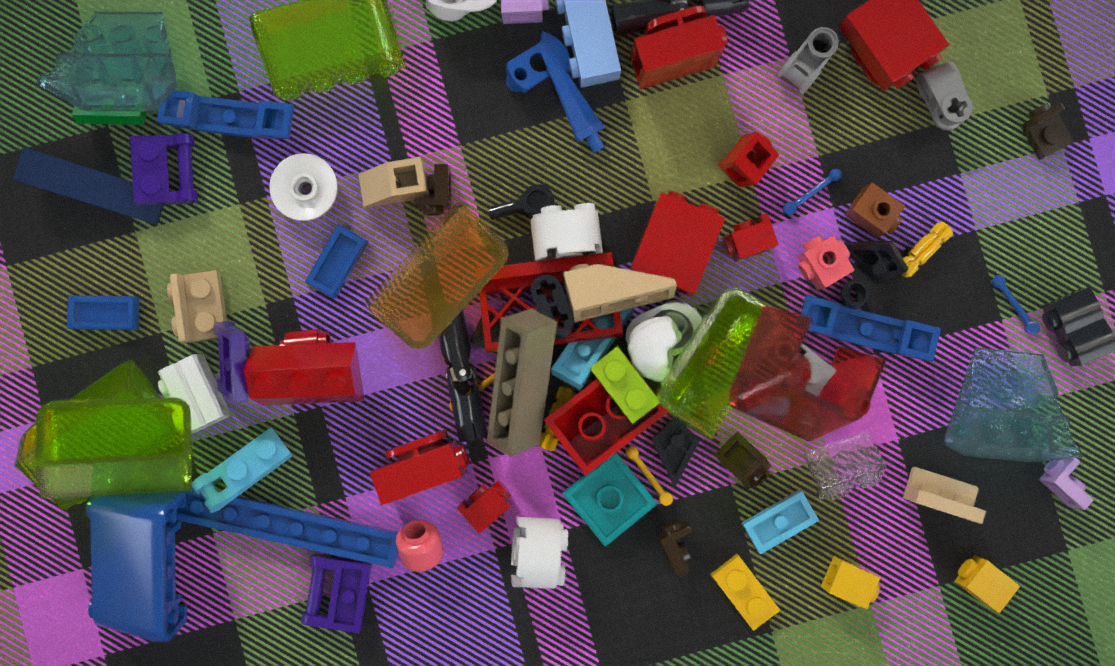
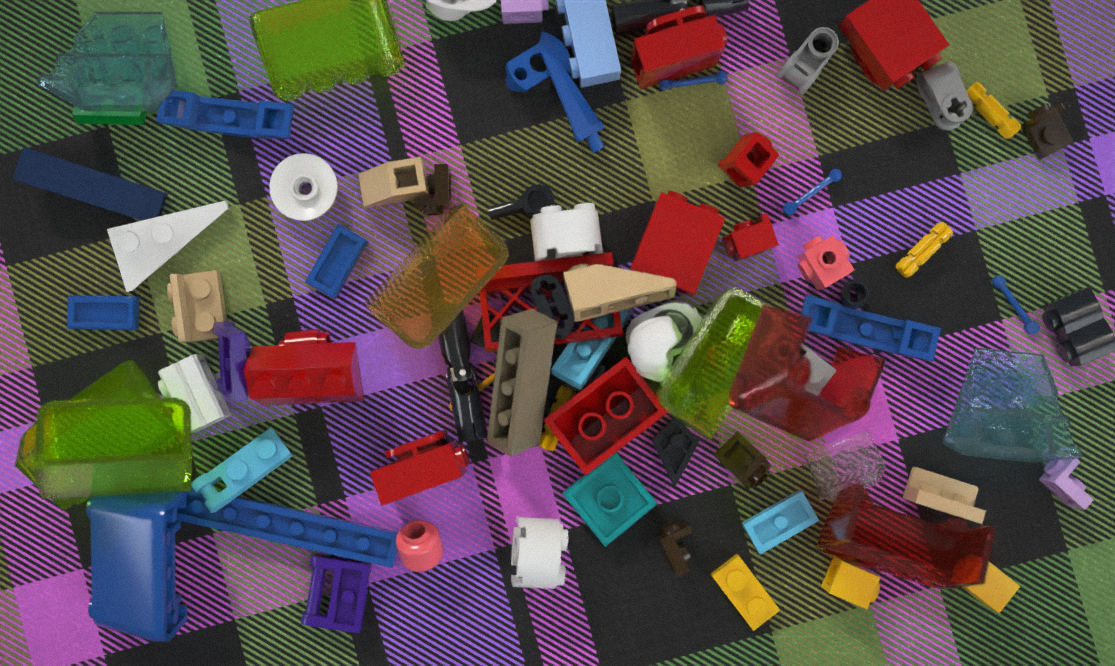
(151, 172): dark purple plate -> none
(151, 242): none -> white wing
(486, 505): red brick -> none
(624, 385): lime plate -> none
(664, 497): yellow hinge -> none
(720, 77): none -> blue hinge
(875, 211): dark orange brick -> none
(877, 258): black piece -> none
(905, 546): none -> clear red windscreen
(993, 111): none -> yellow axle

